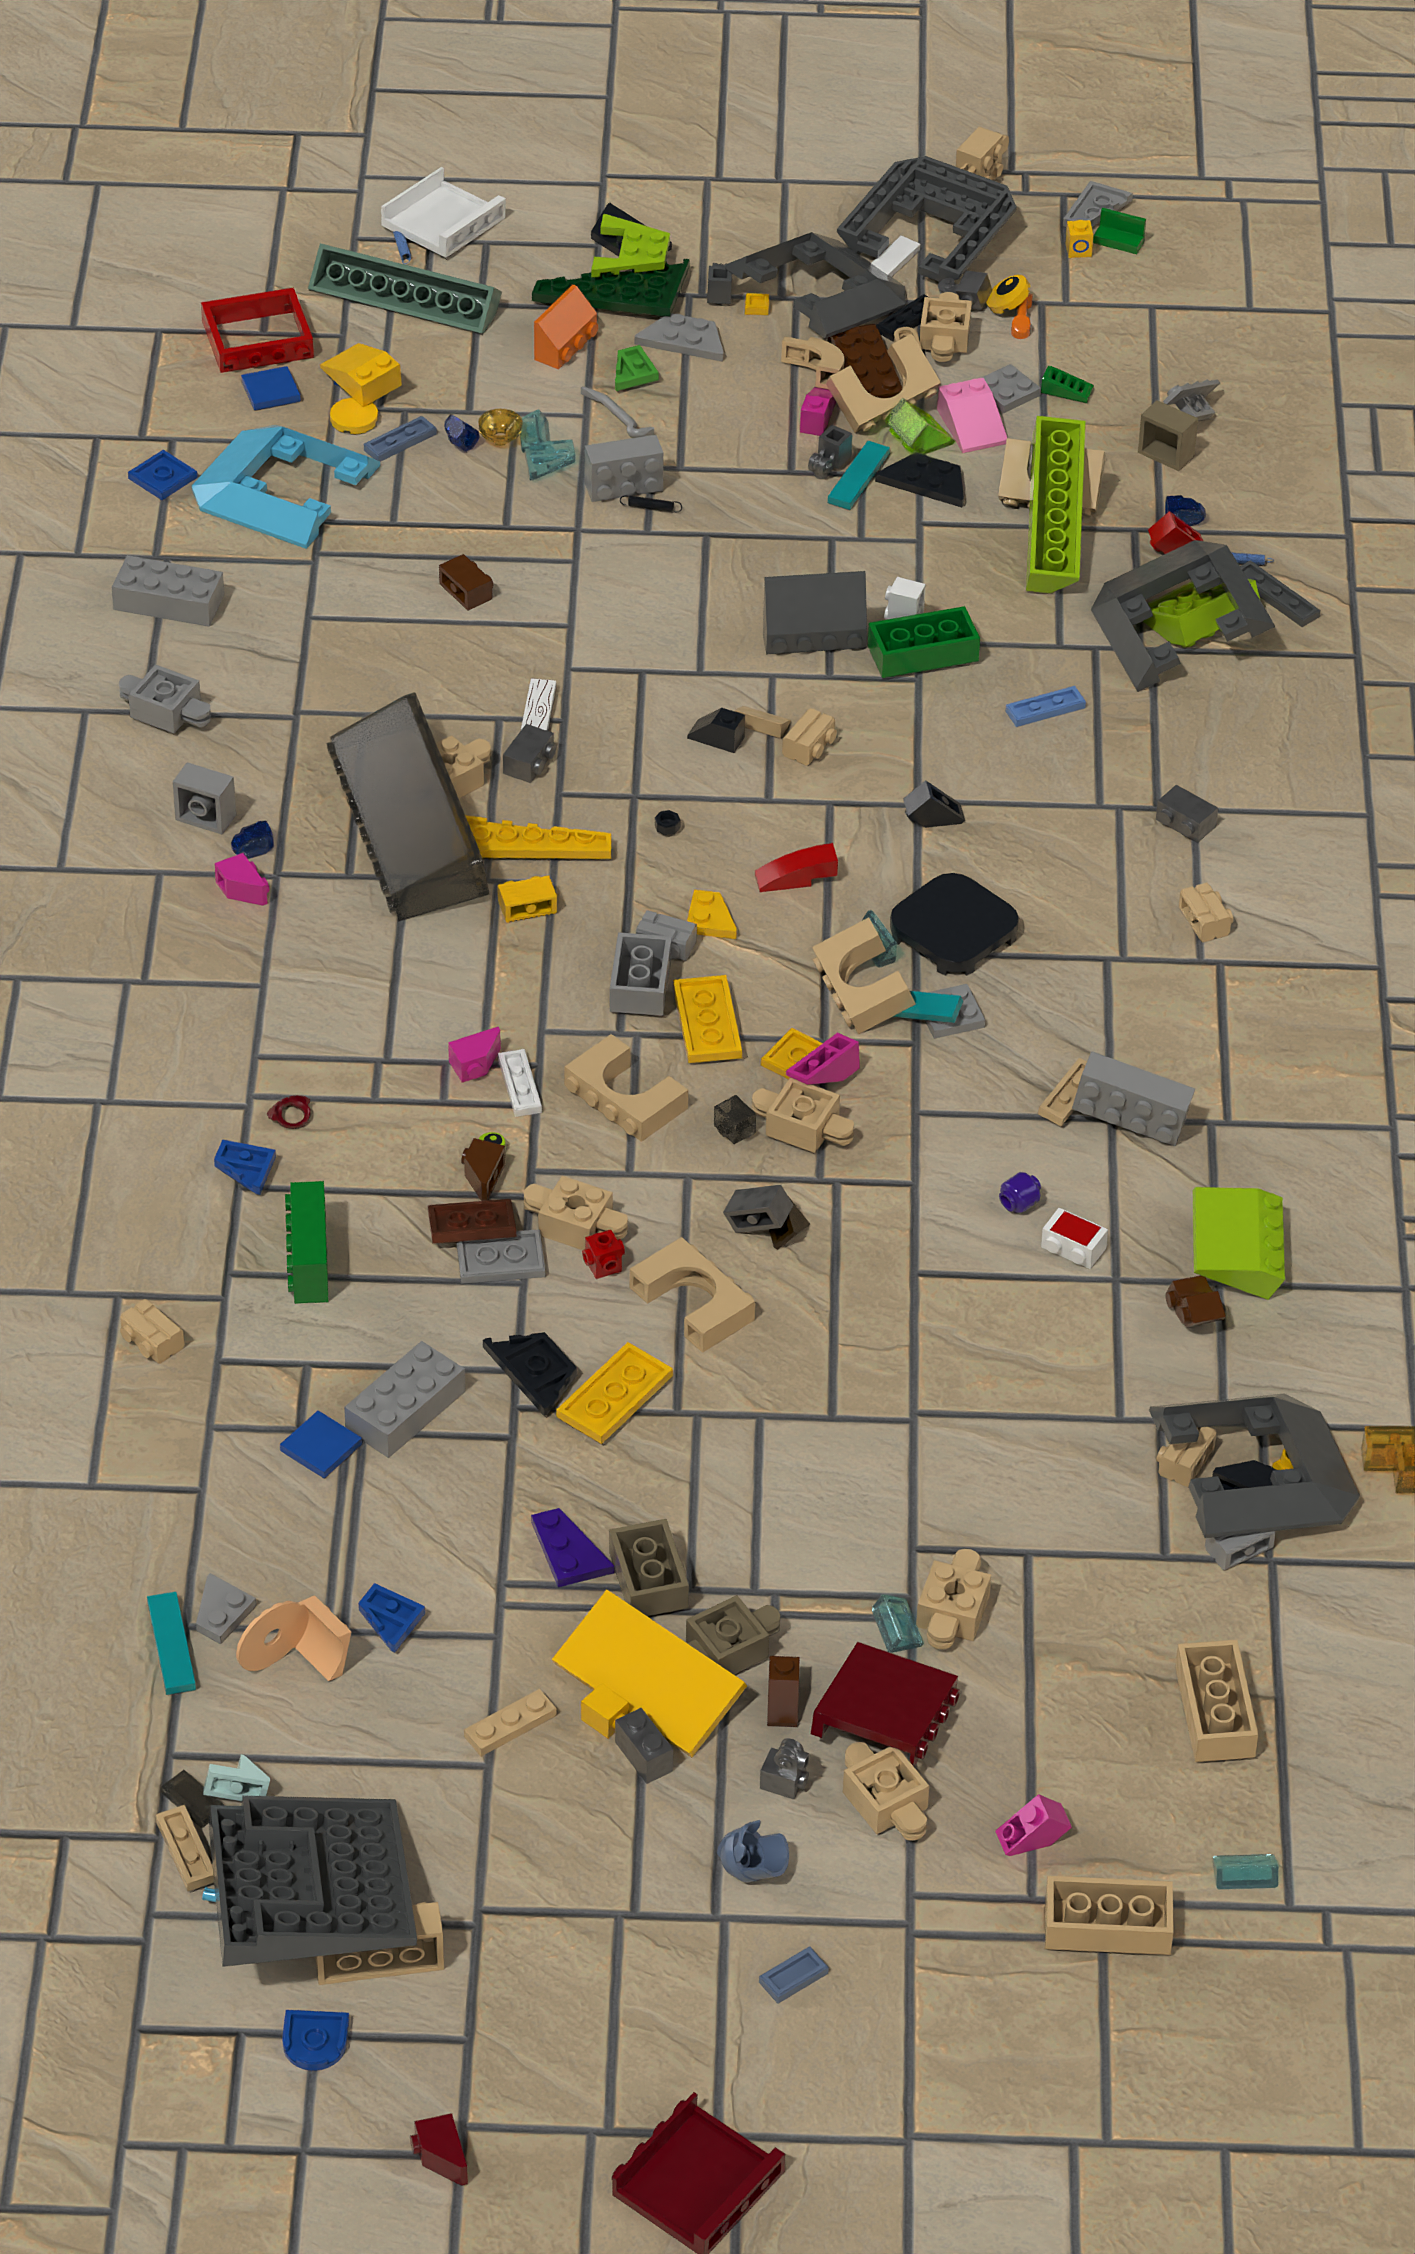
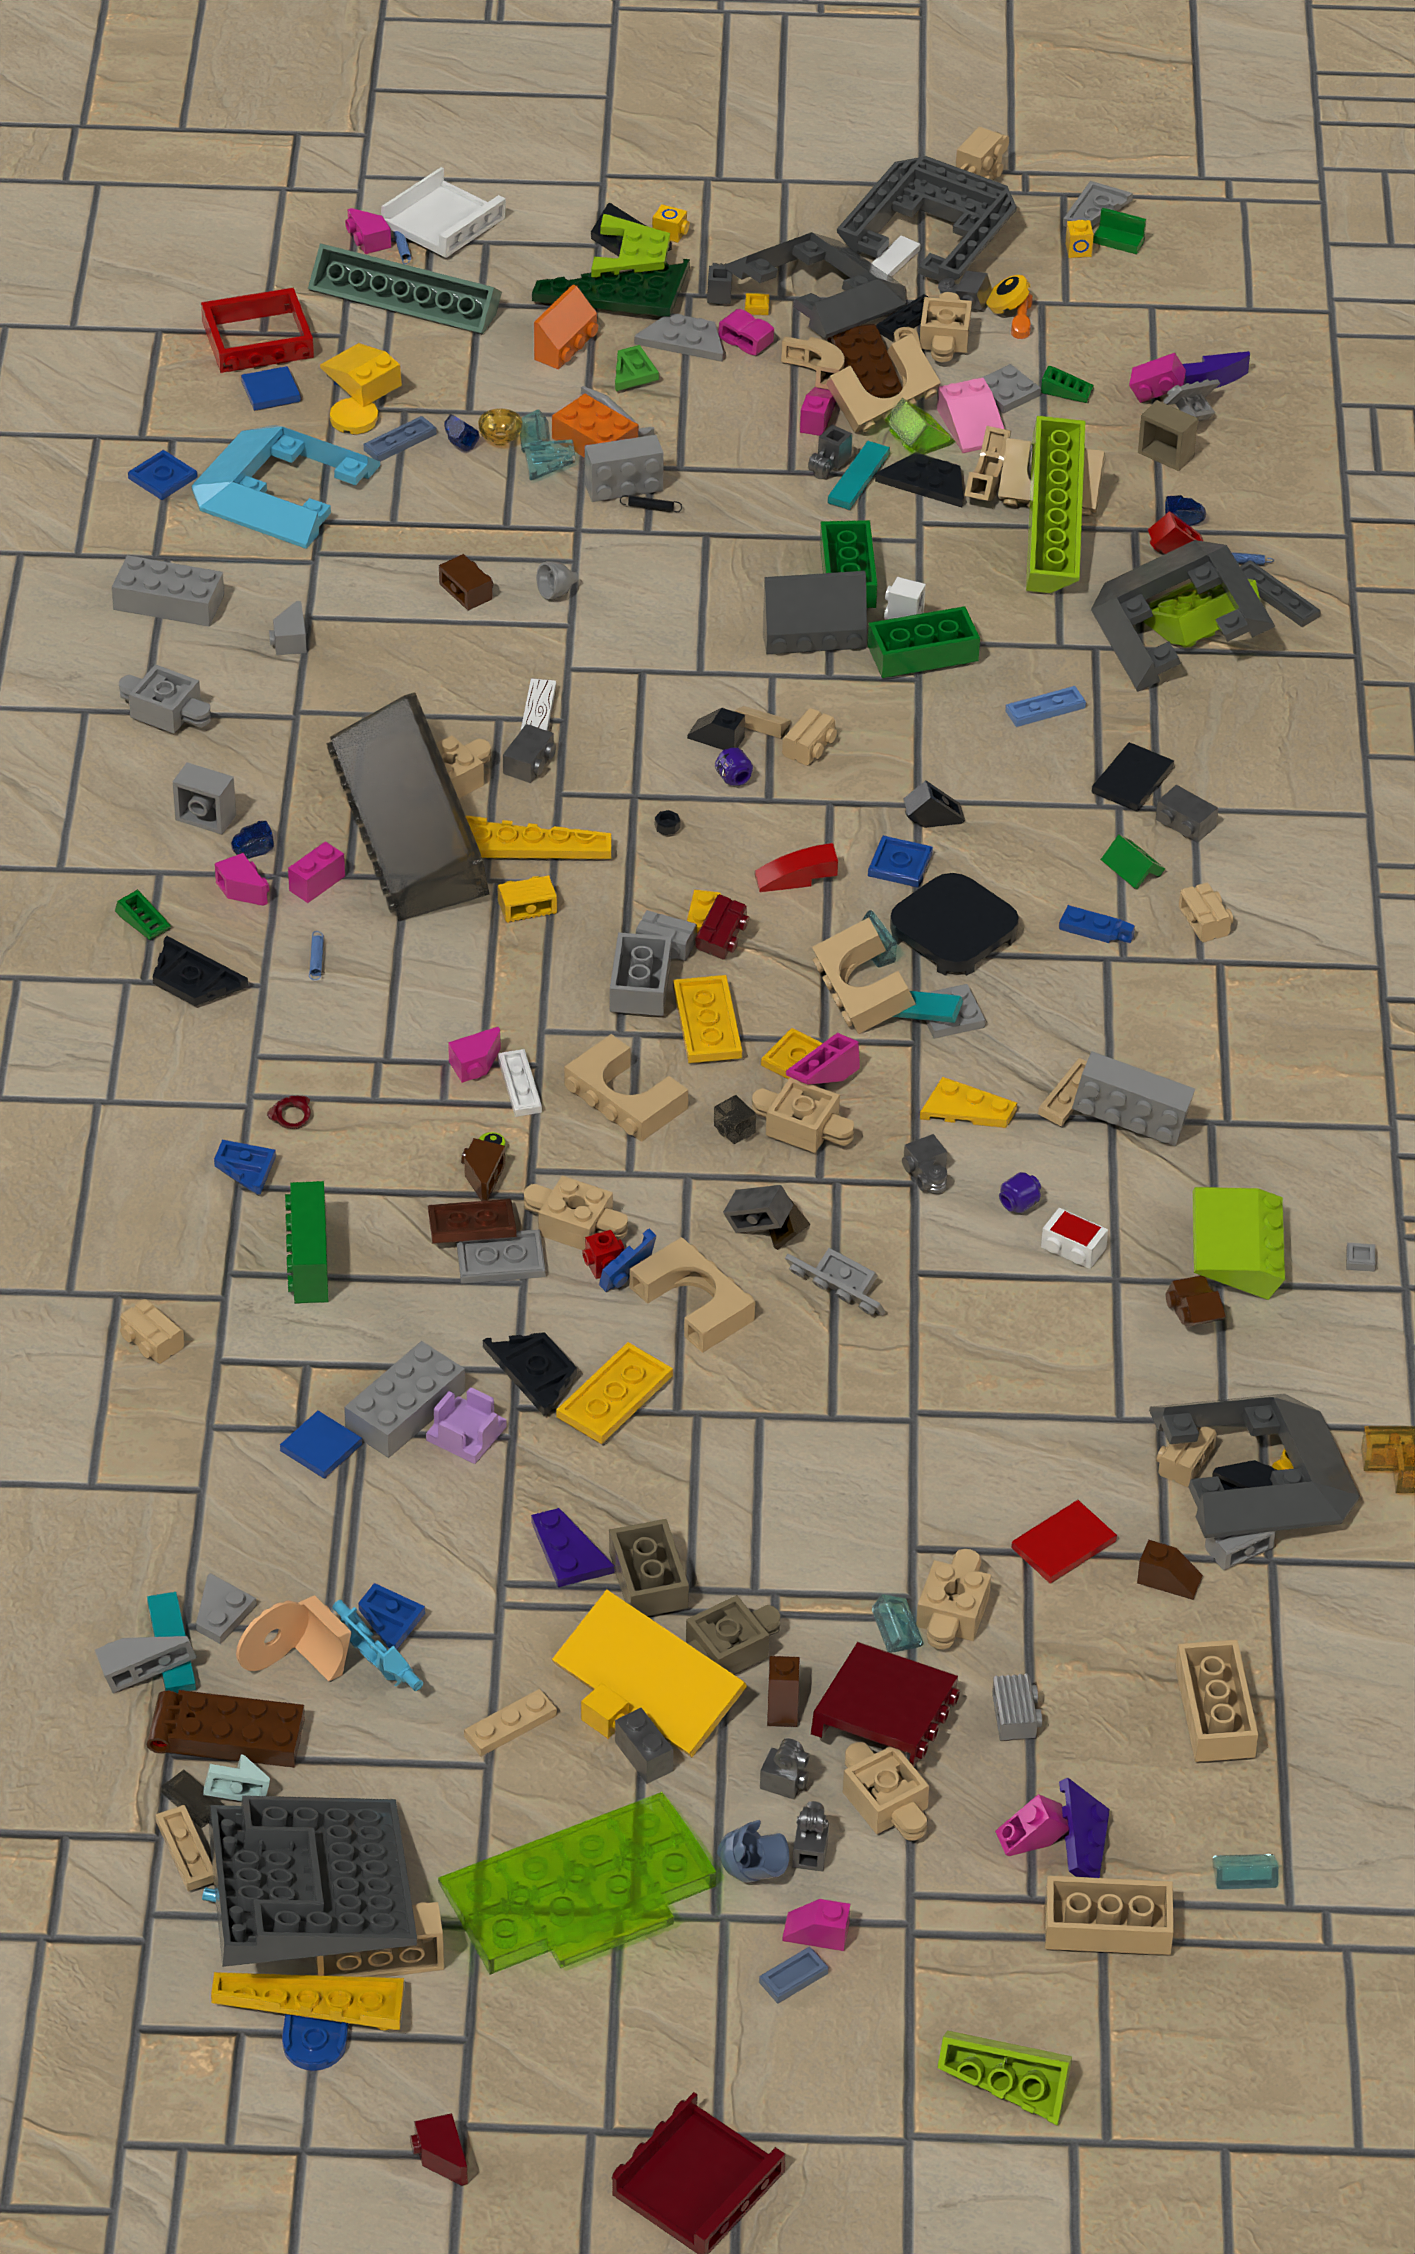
(136, 899): none -> green slope
(141, 1658): none -> light grey slope
(194, 975): none -> black wing
(226, 1727): none -> reddish brown hinge
(289, 631): none -> light grey slope
(316, 872): none -> dark pink brick
(316, 955): none -> medium blue piece
(334, 1998): none -> yellow wing
(369, 230): none -> dark pink slope
(389, 1661): none -> medium azure plate
(466, 1425): none -> lavender panel
(554, 579): none -> light grey helmet
(581, 1886): none -> clear neon green slope
(590, 423): none -> orange brick
(618, 1270): none -> blue wing
(671, 221): none -> yellow brick
(722, 926): none -> dark red brick
(734, 766): none -> dark purple head
(746, 332): none -> dark pink brick
(811, 1838): none -> flat silver brick
(819, 1924): none -> dark pink slope
(842, 1275): none -> light grey bracket
(849, 548): none -> green brick
(900, 861): none -> blue tile
(927, 1163): none -> flat silver brick
(963, 1102): none -> yellow wing
(987, 475): none -> tan arch
(1009, 2071): none -> lime wedge
(1015, 1707): none -> light grey brick
(1064, 1541): none -> red tile
(1087, 1830): none -> dark purple wing
(1095, 925): none -> blue hinge
(1130, 861): none -> green panel
(1132, 776): none -> black tile
(1157, 377): none -> dark pink brick
(1168, 1570): none -> reddish brown slope
(1223, 367): none -> dark purple slope
(1360, 1257): none -> light grey tile

